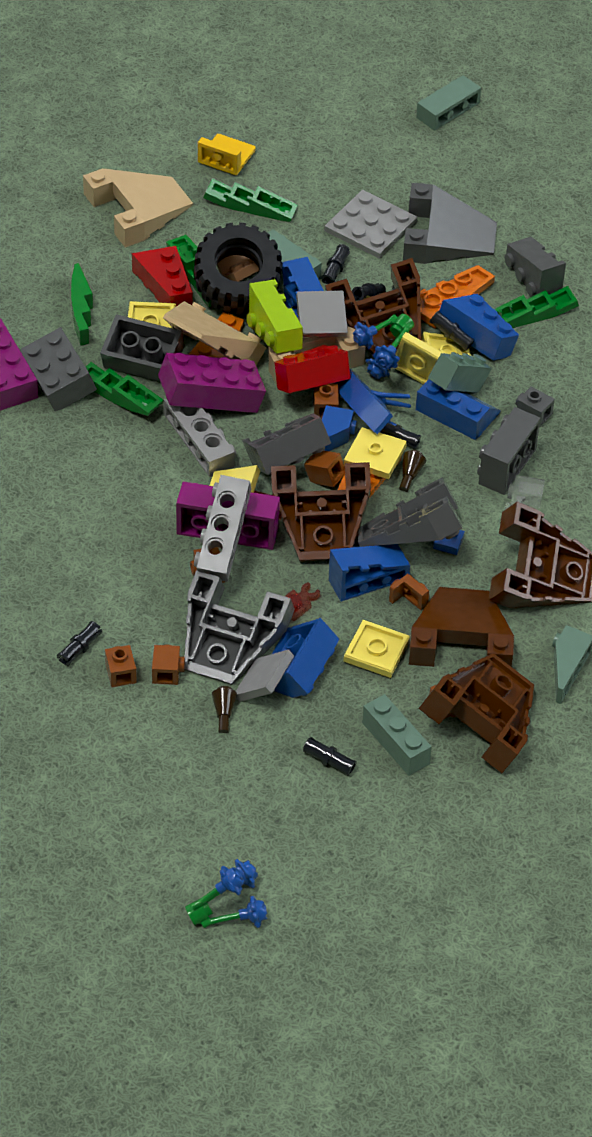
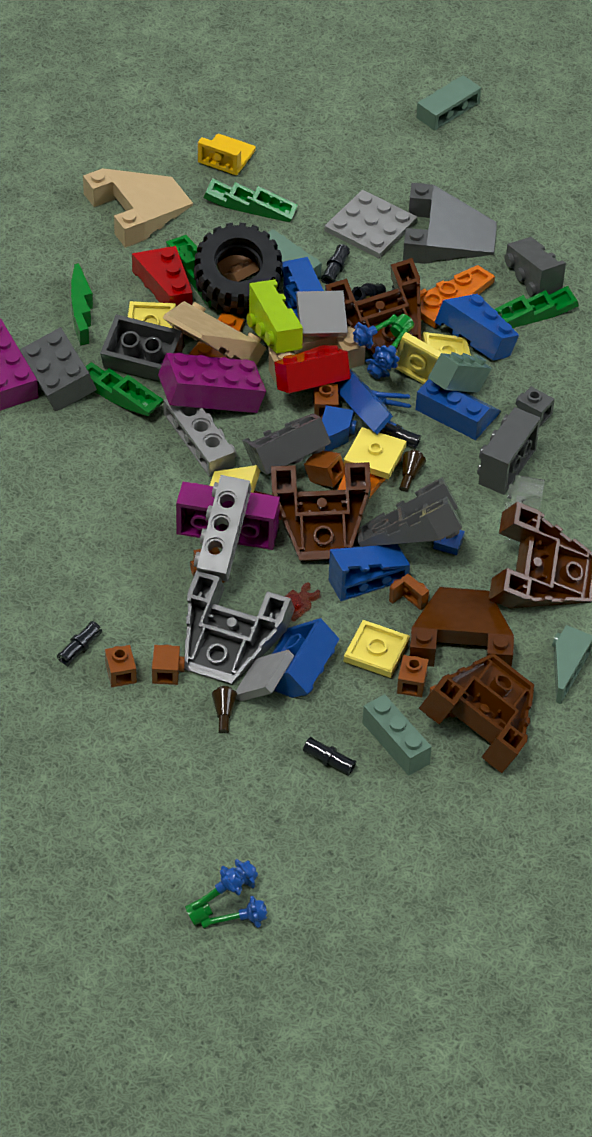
(412, 676): none -> dark orange brick
(451, 330): black pin -> none

